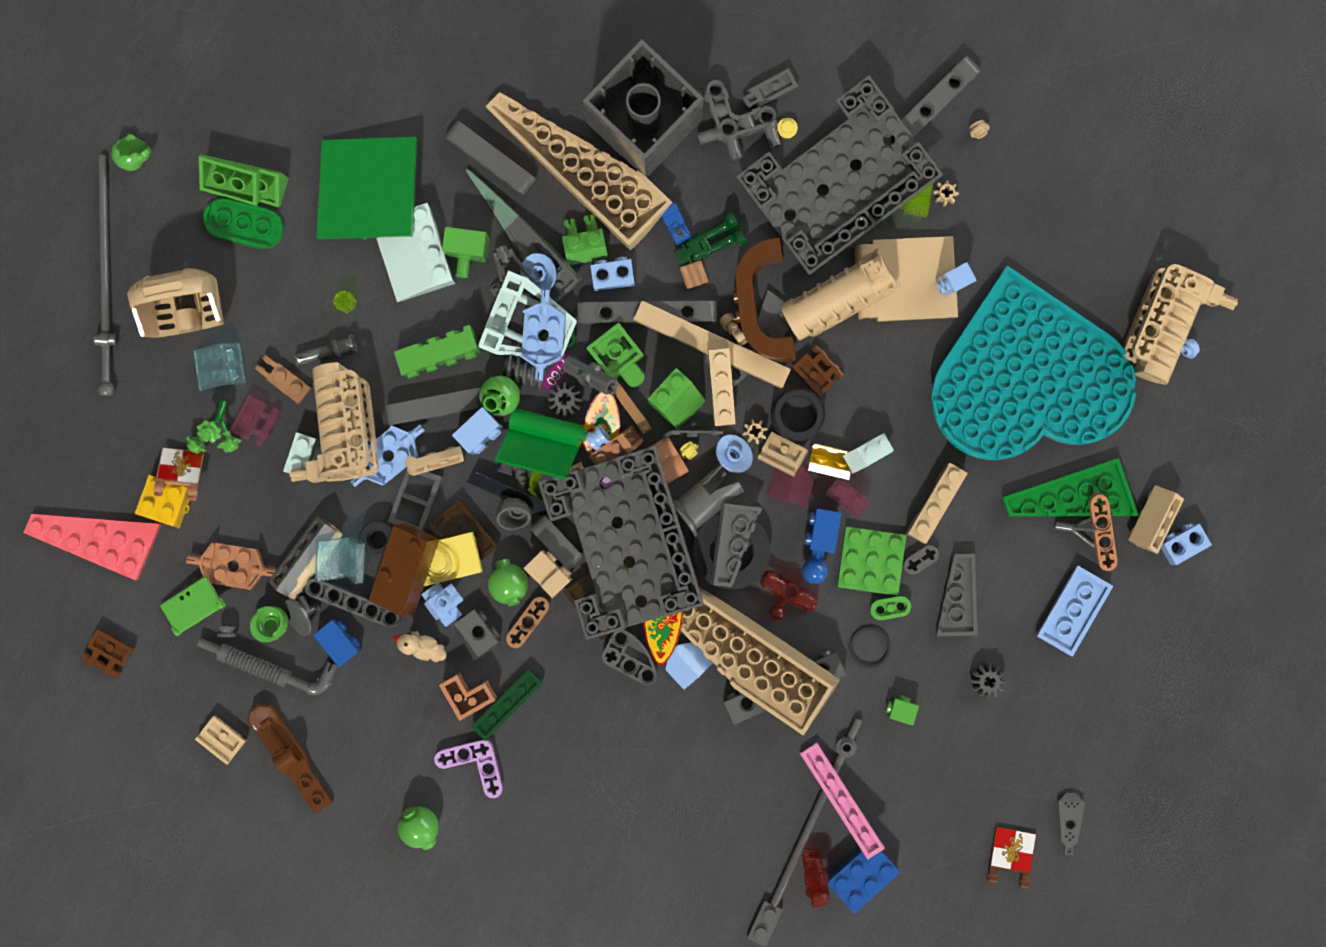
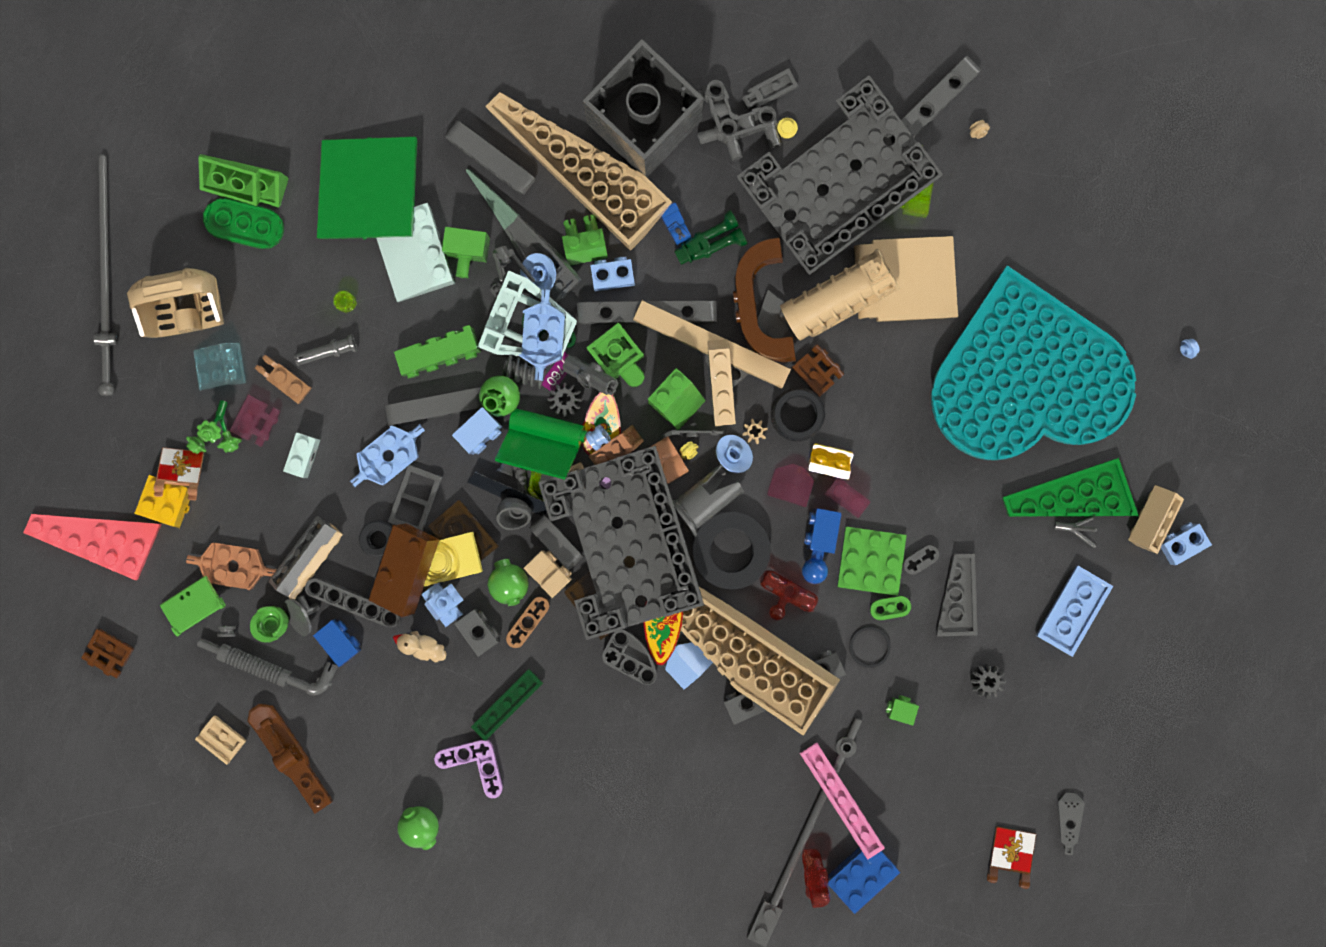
(130, 153): bright green hair -> none
(340, 559): clear light blue bracket -> none
(341, 427): tan piece -> none
(434, 460): tan plate -> none
(466, 701): nougat brick -> none
(632, 410): medium nougat beam -> none
(694, 274): medium nougat piece -> none
(730, 324): tan piece -> none
(733, 533): dark grey wing -> none
(782, 454): tan plate -> none
(868, 453): light aqua brick -> none
(937, 503): tan arch -> none
(941, 196): tan gear -> none
(955, 280): light blue brick -> none
(1106, 531): nougat beam -> none
(1169, 319): tan piece -> none

